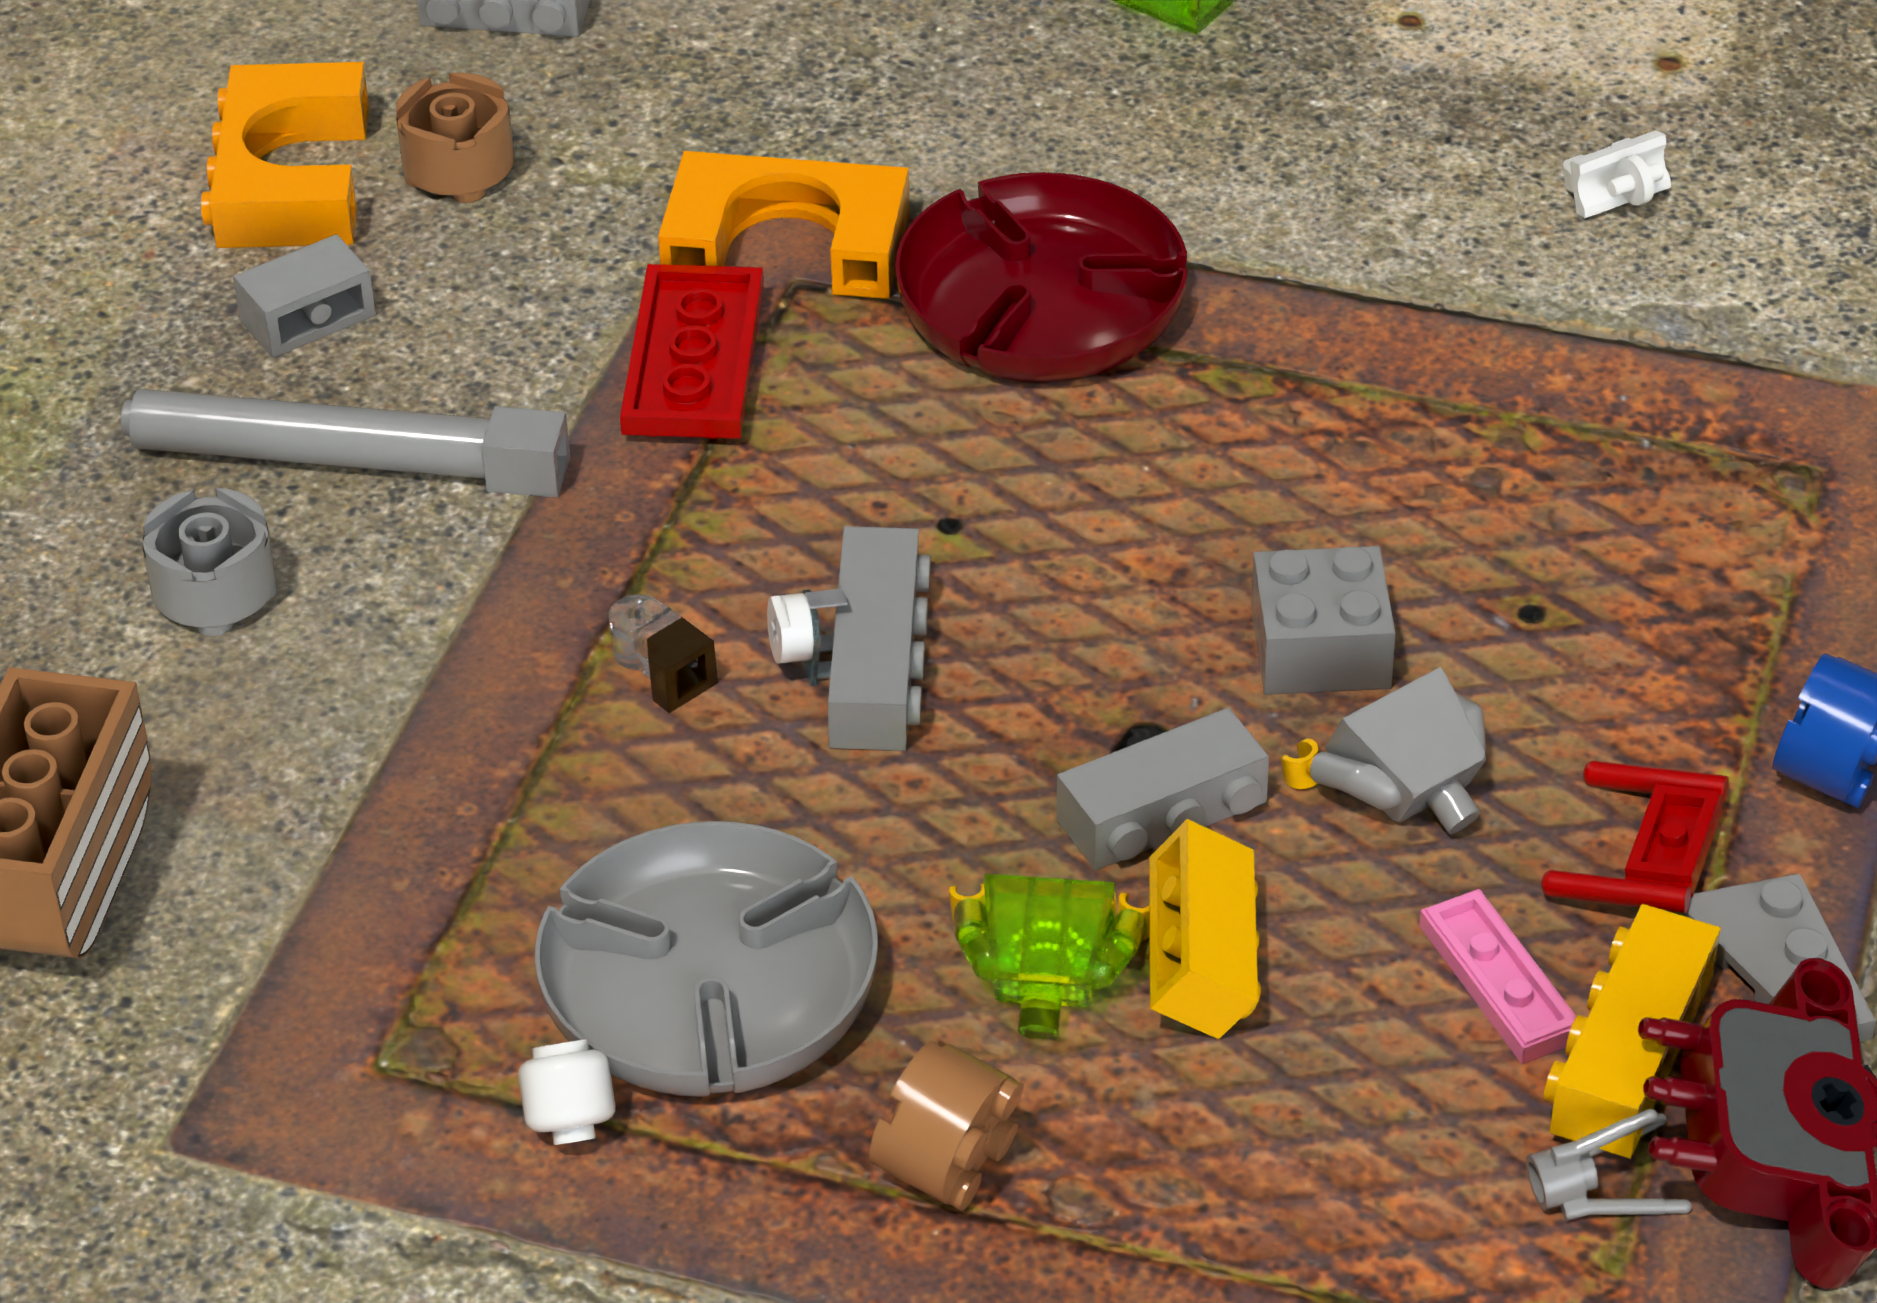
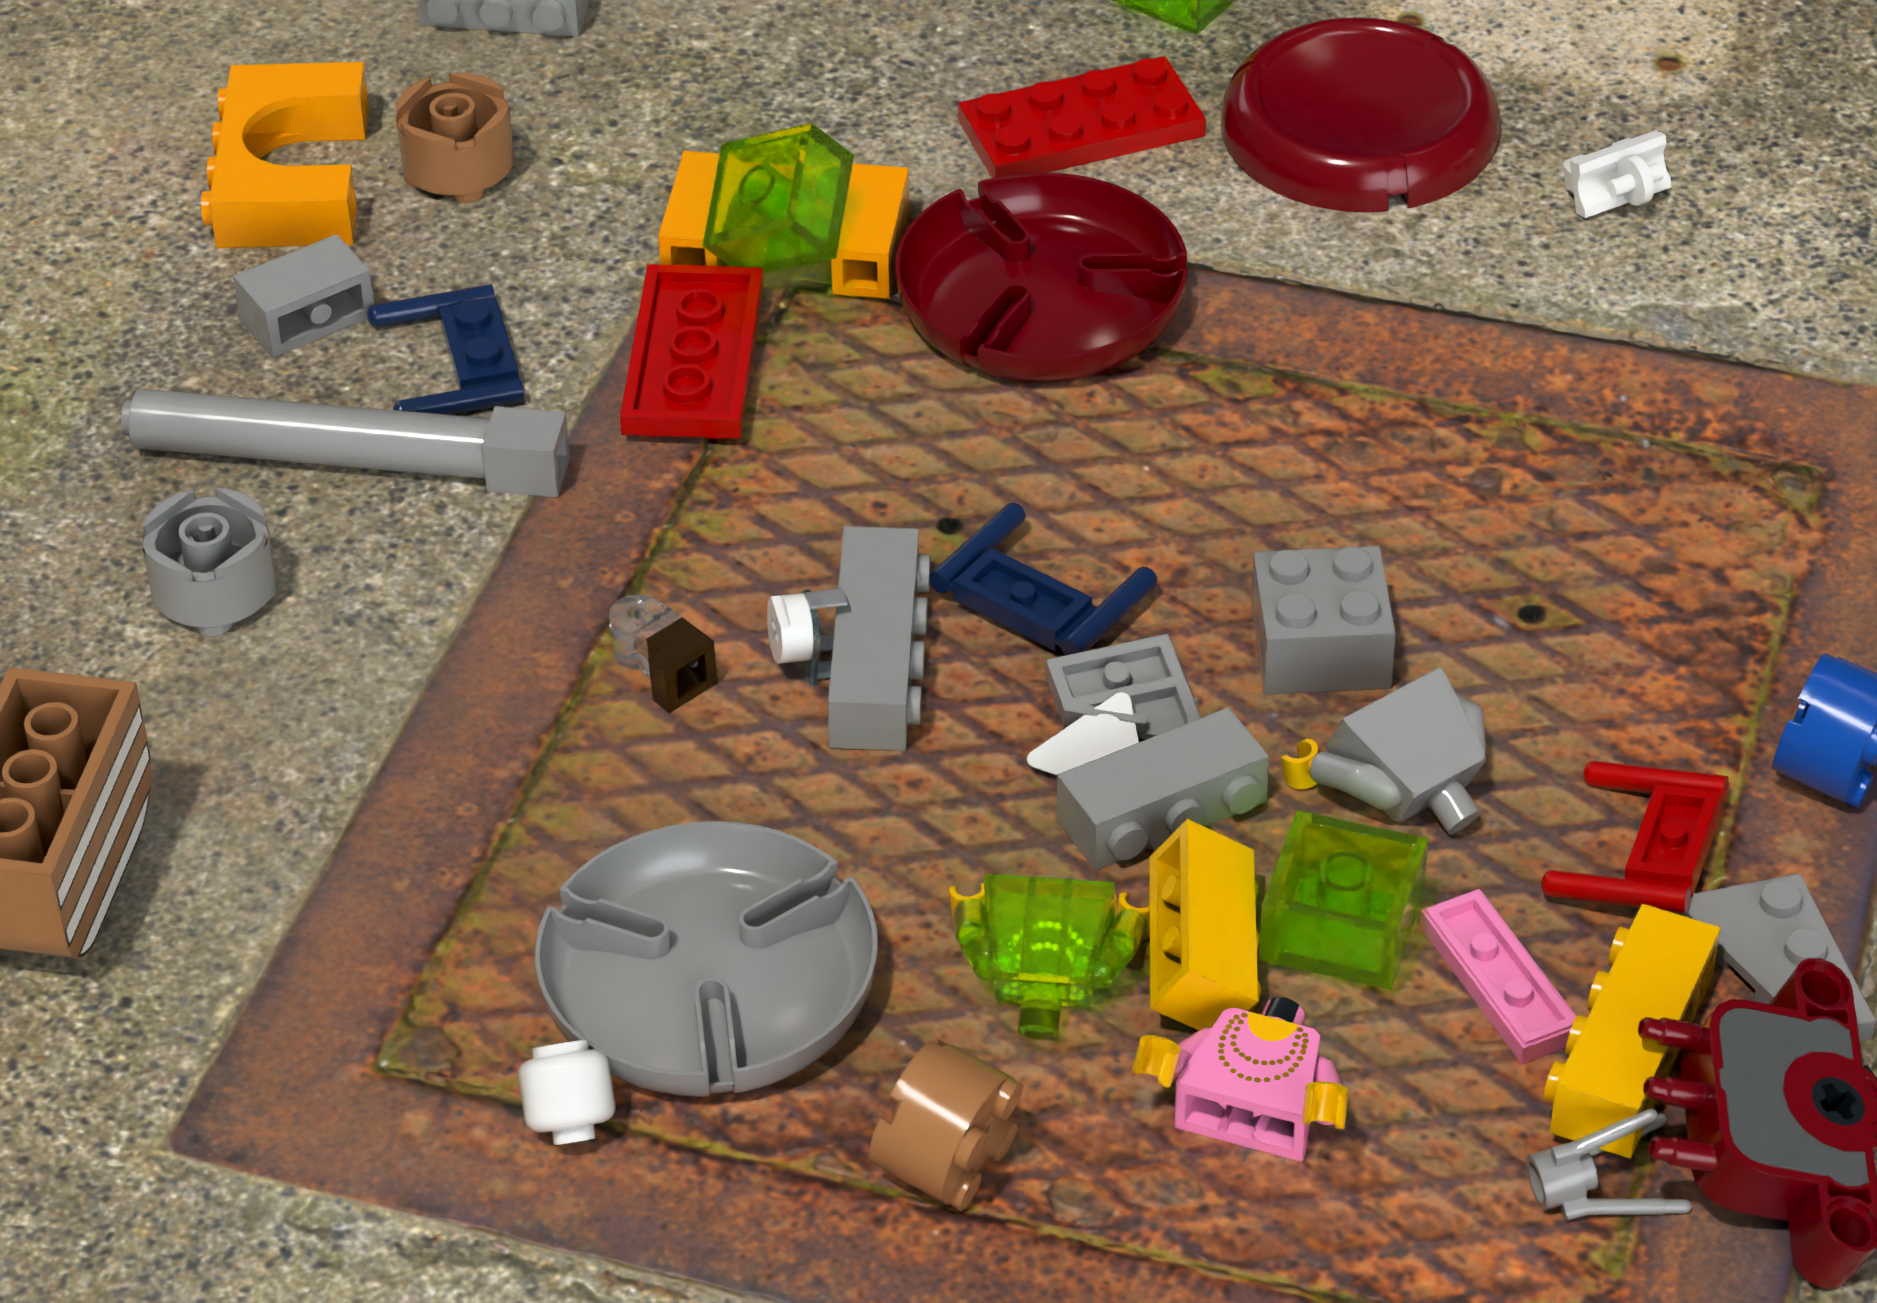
(475, 344): none -> dark blue plate
(779, 199): none -> clear neon green brick
(1028, 598): none -> dark blue plate
(1082, 118): none -> red plate
(1087, 738): none -> white sticker
(1140, 668): none -> light grey wing
(1250, 1079): none -> bright pink torso
(1343, 899): none -> clear neon green brick
(1360, 115): none -> dark red piece

